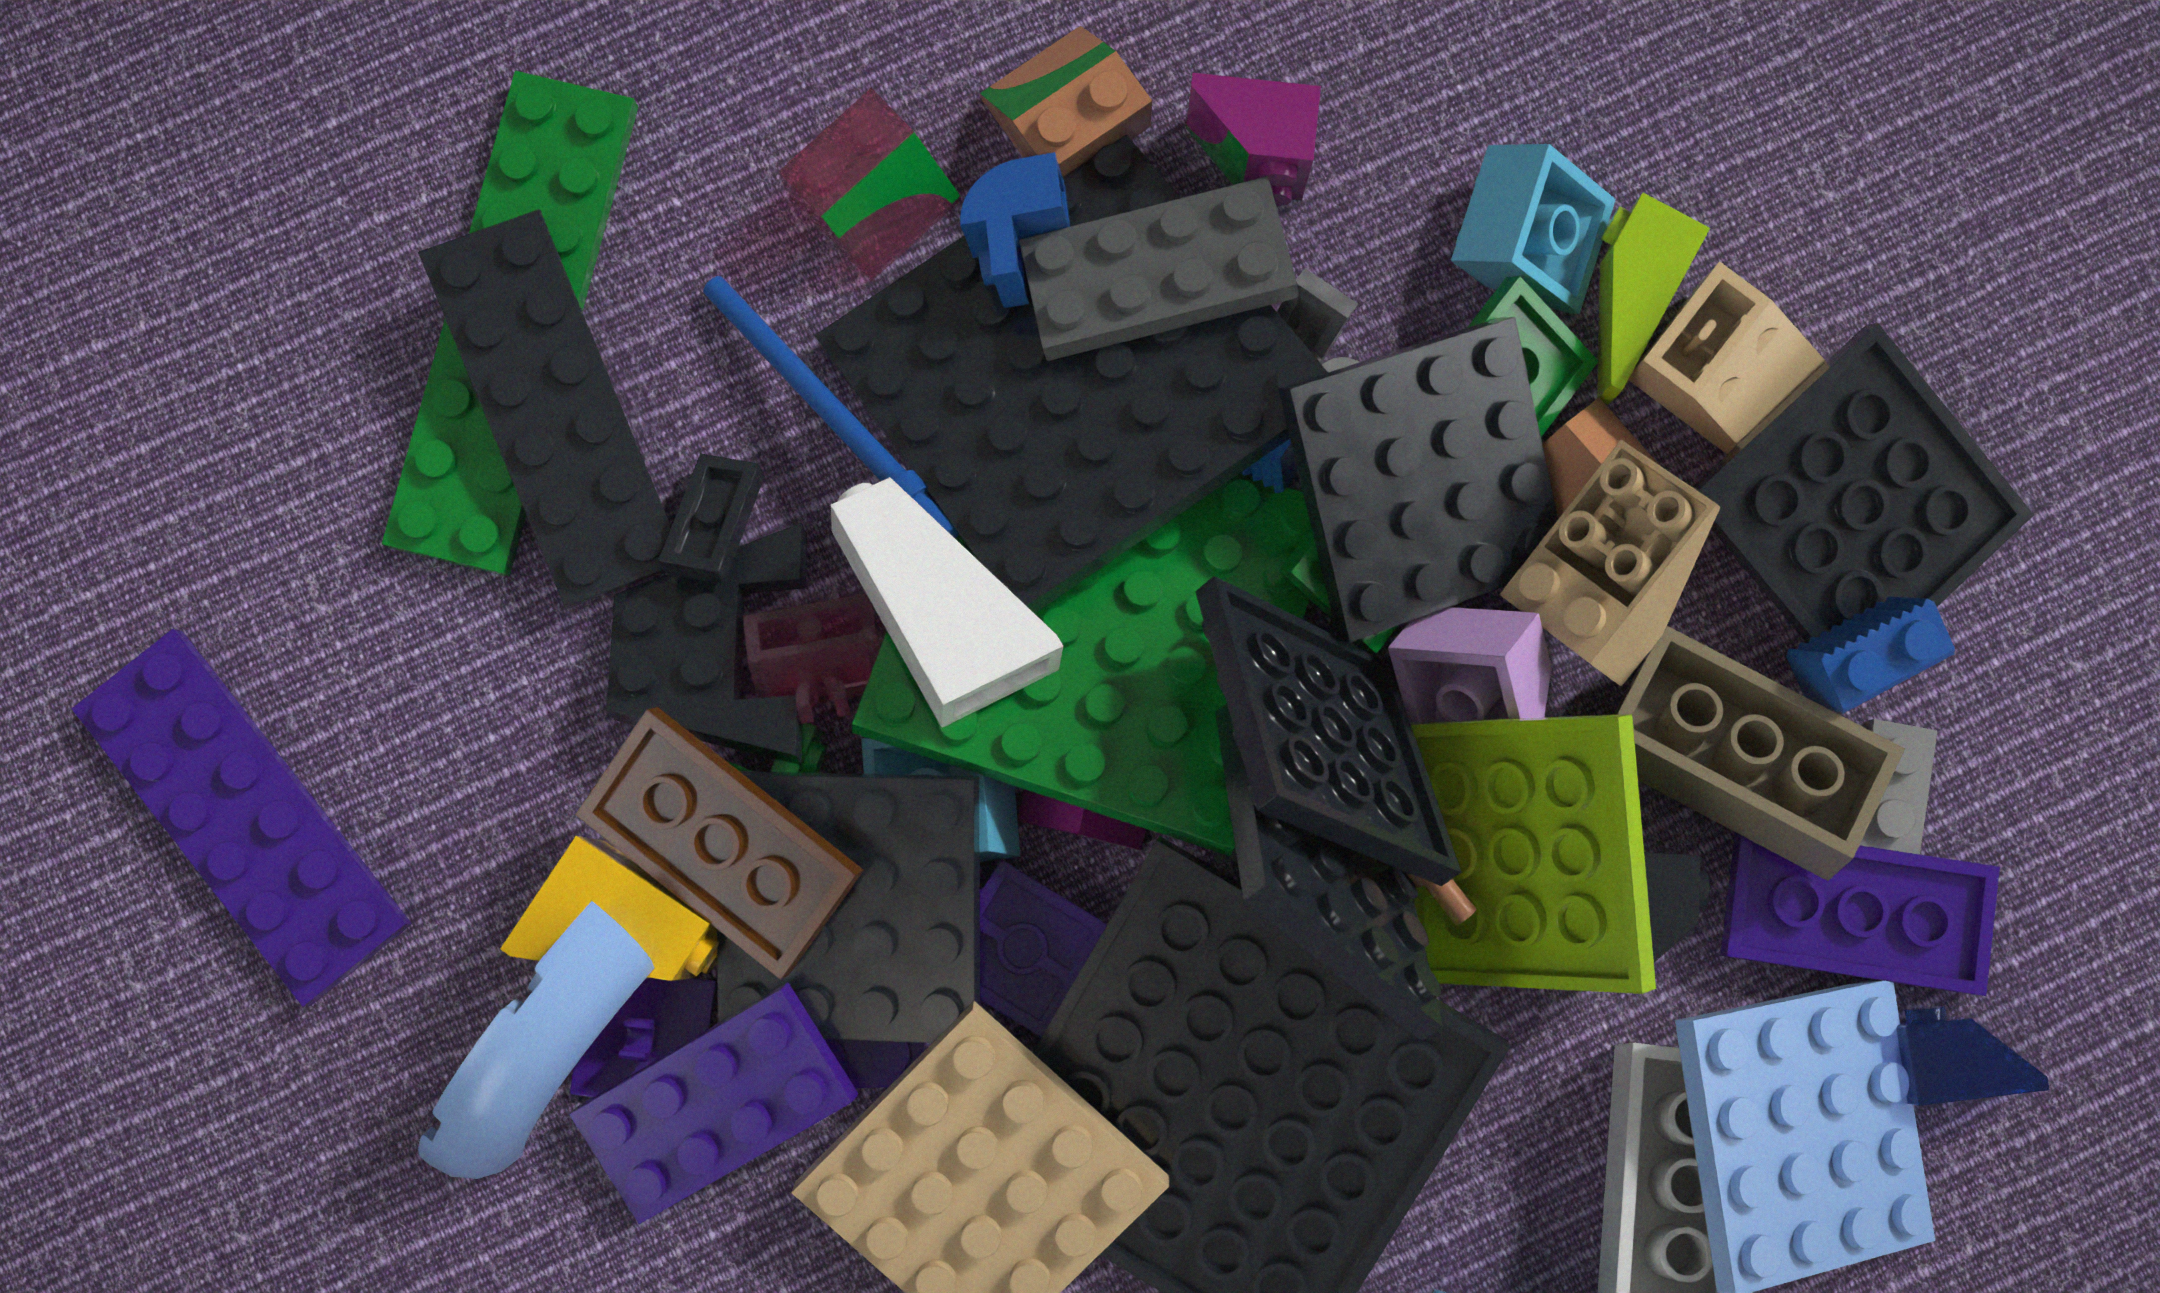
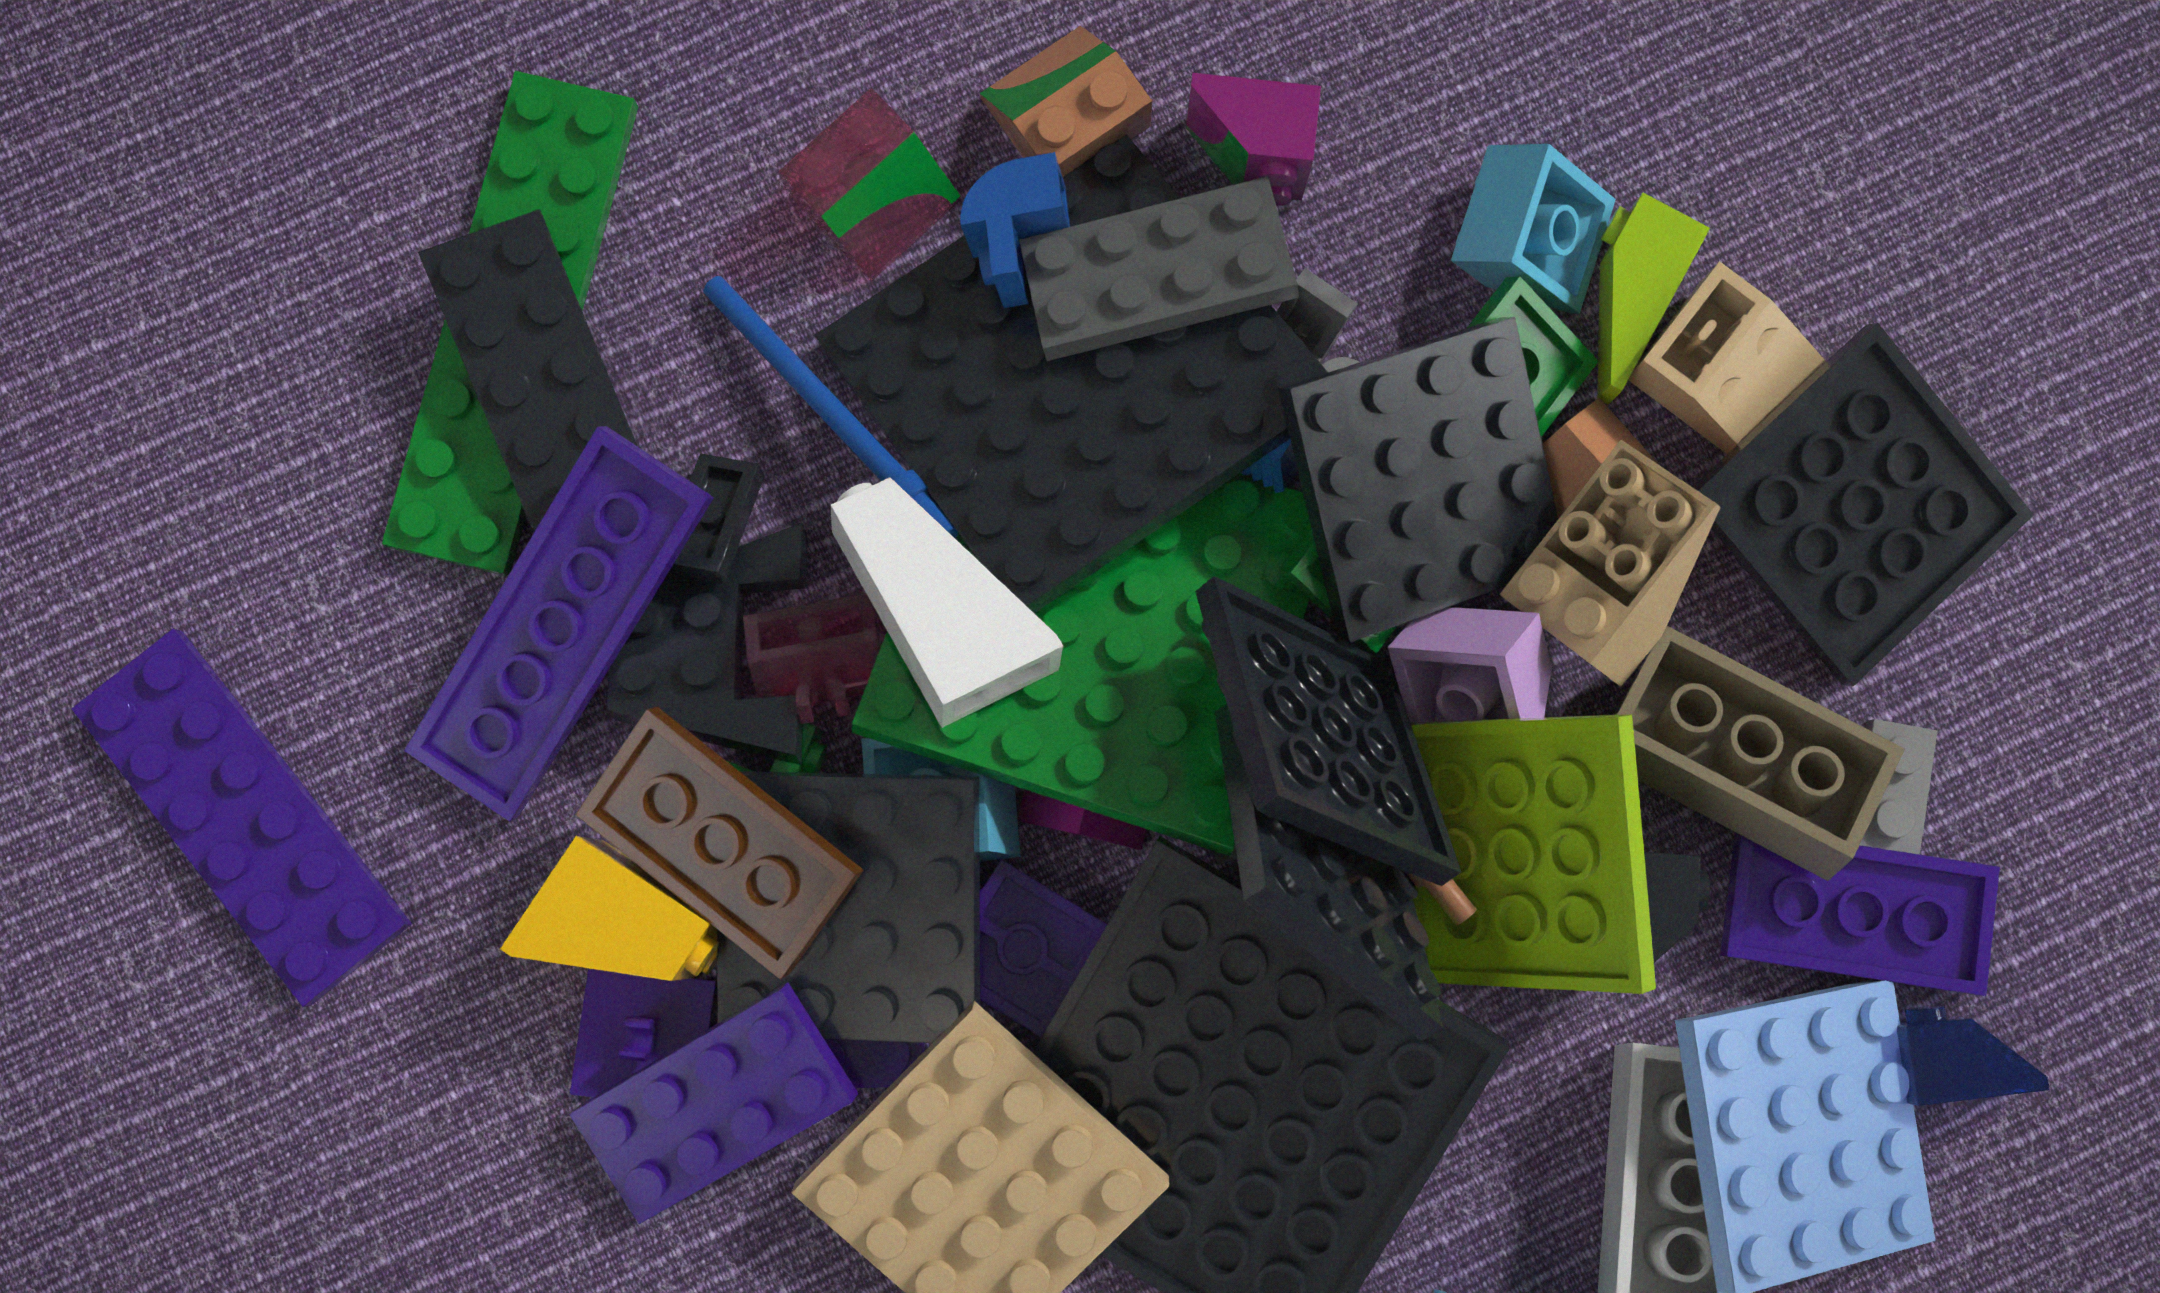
(533, 1047): light blue brick -> none
(558, 622): none -> dark purple plate
(1871, 652): blue brick -> none

